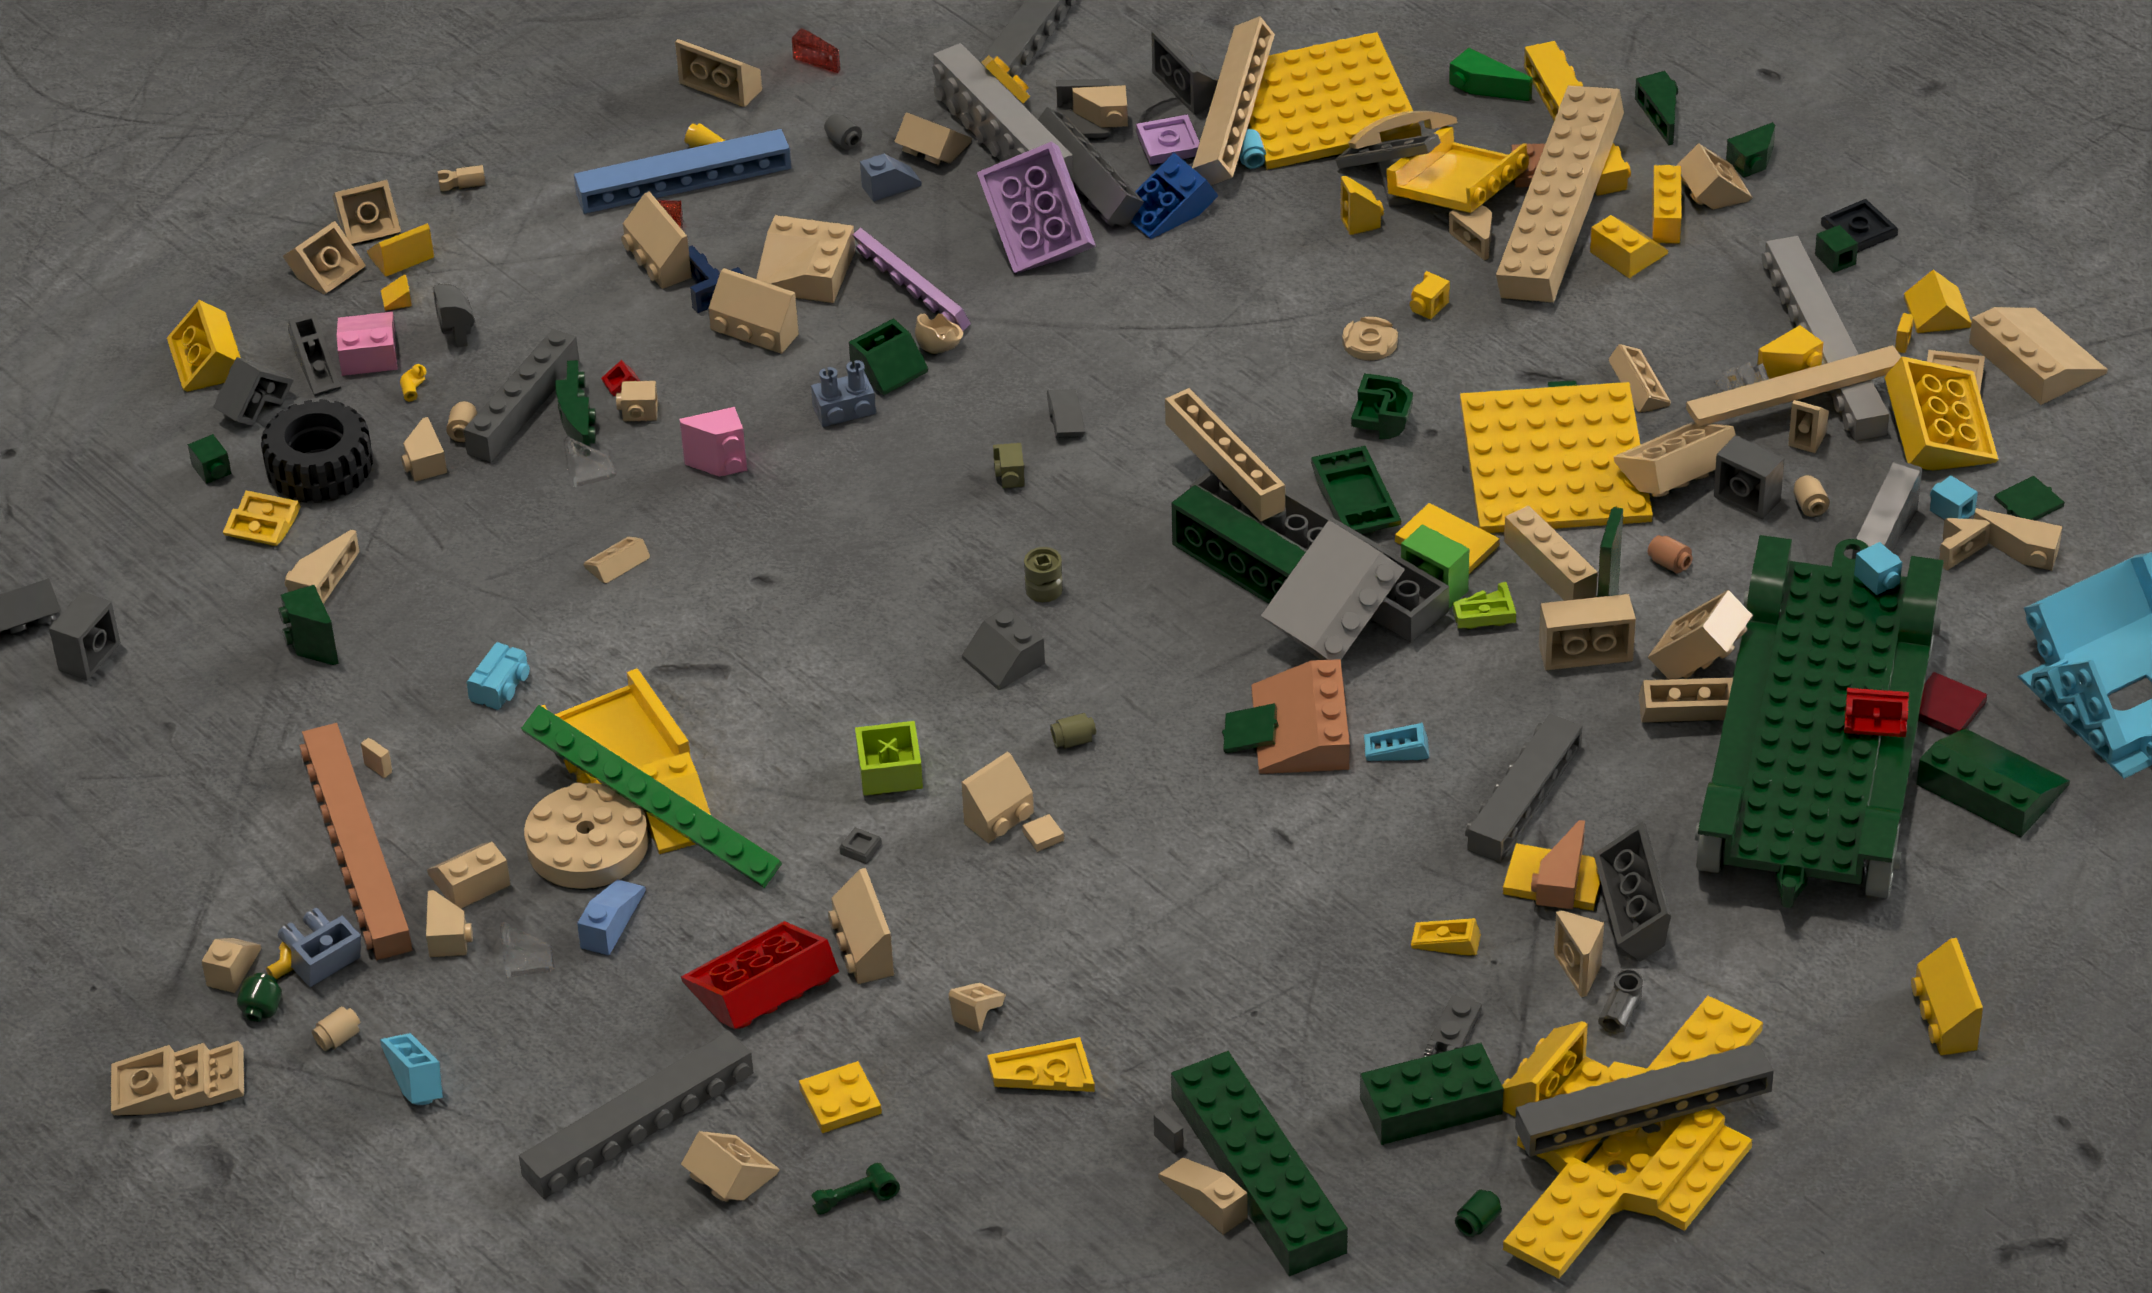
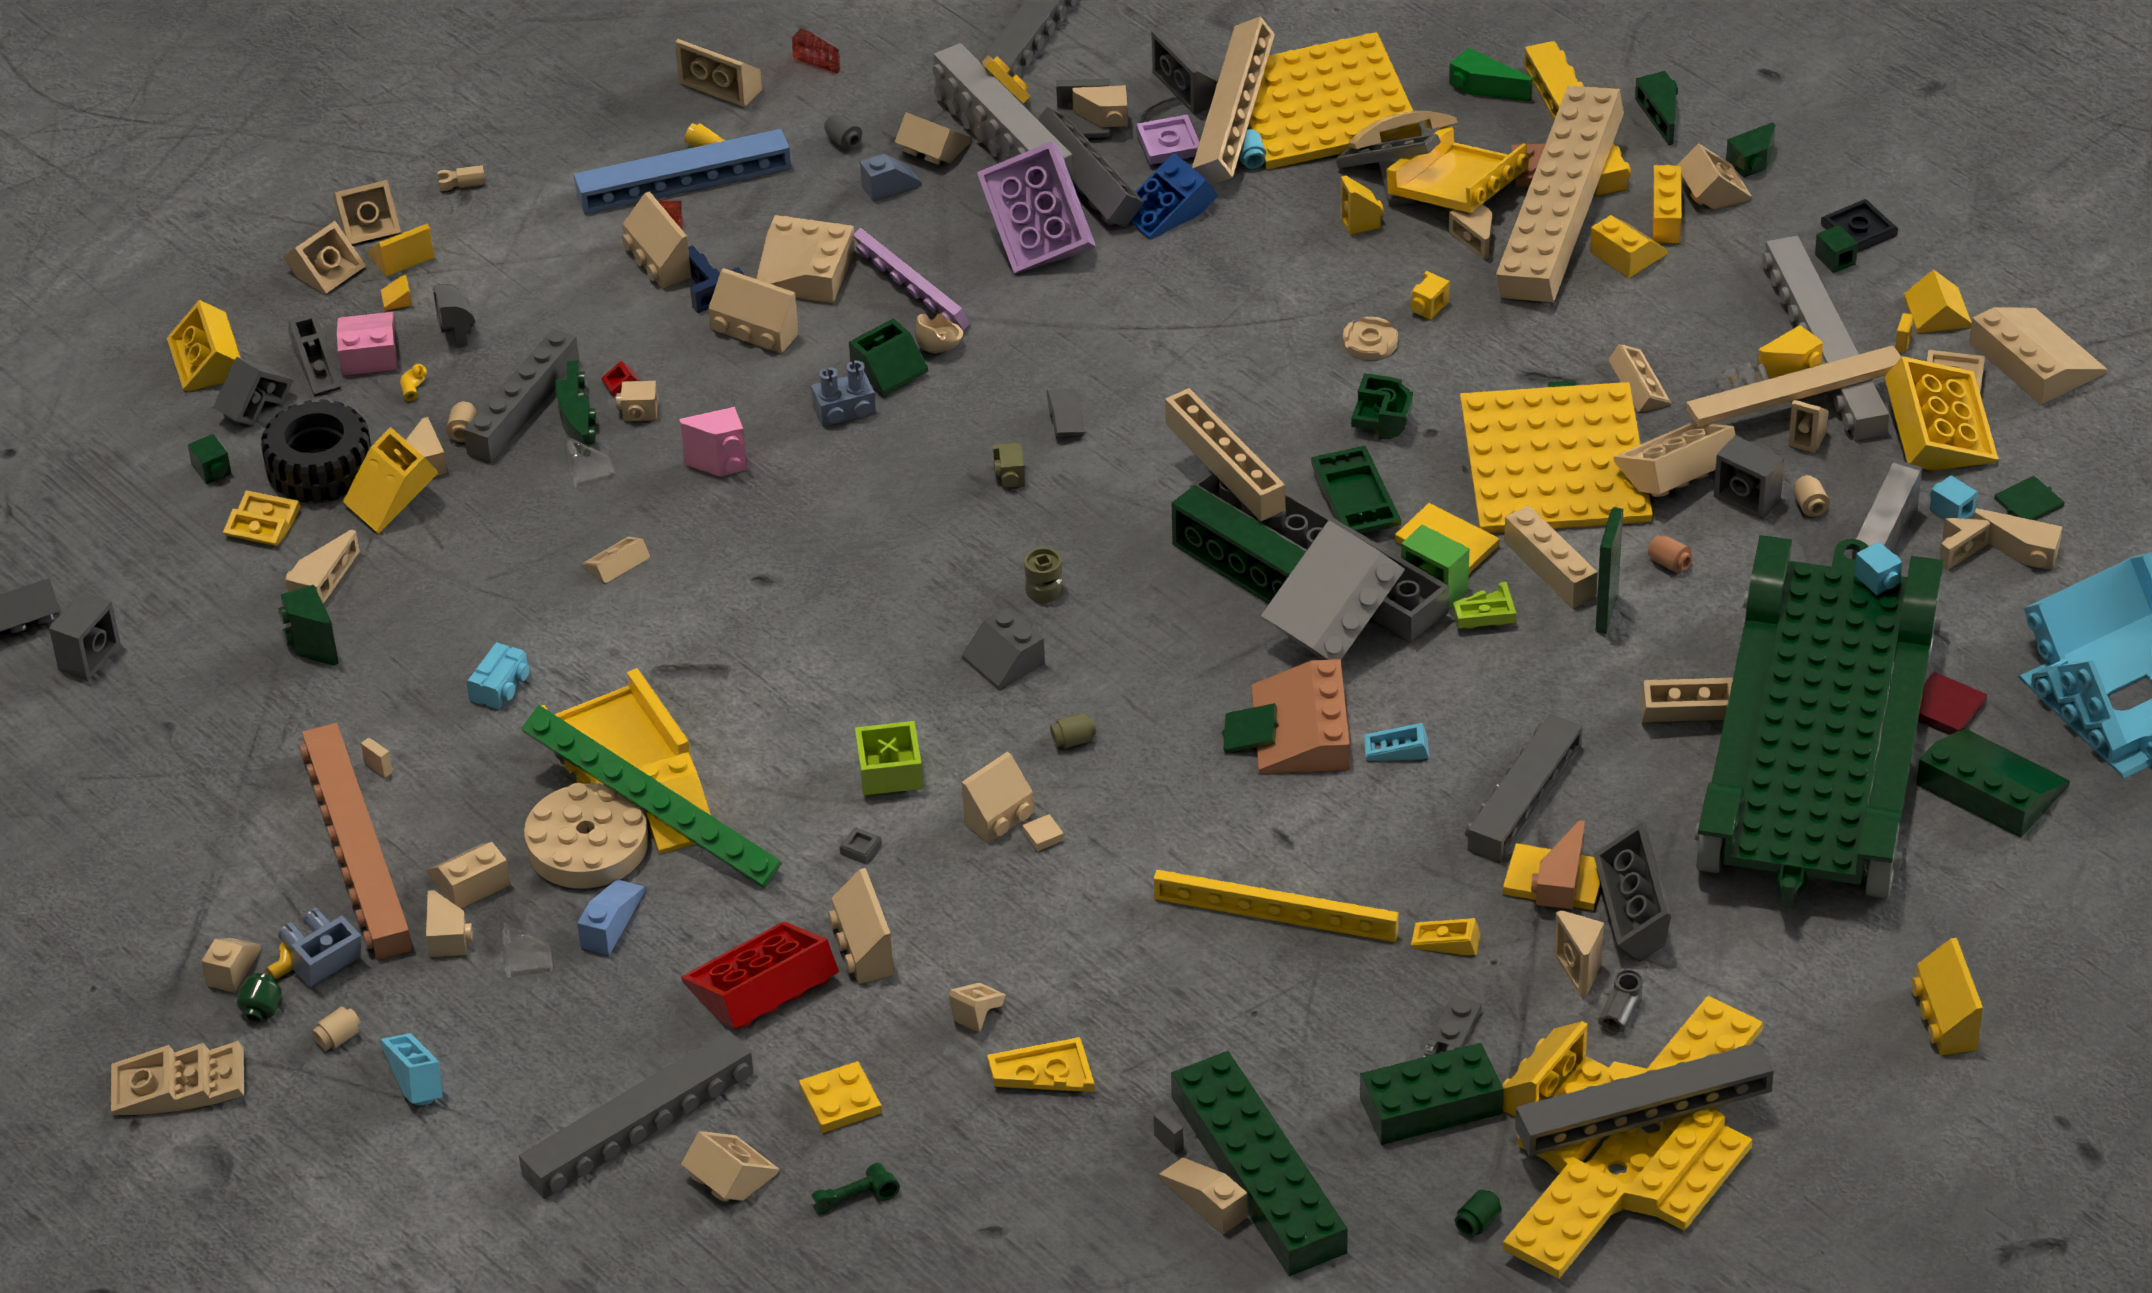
(388, 480): none -> yellow slope
(1276, 905): none -> yellow plate
(1587, 632): tan brick -> none
(1701, 636): tan brick -> none
(1876, 712): red hinge -> none

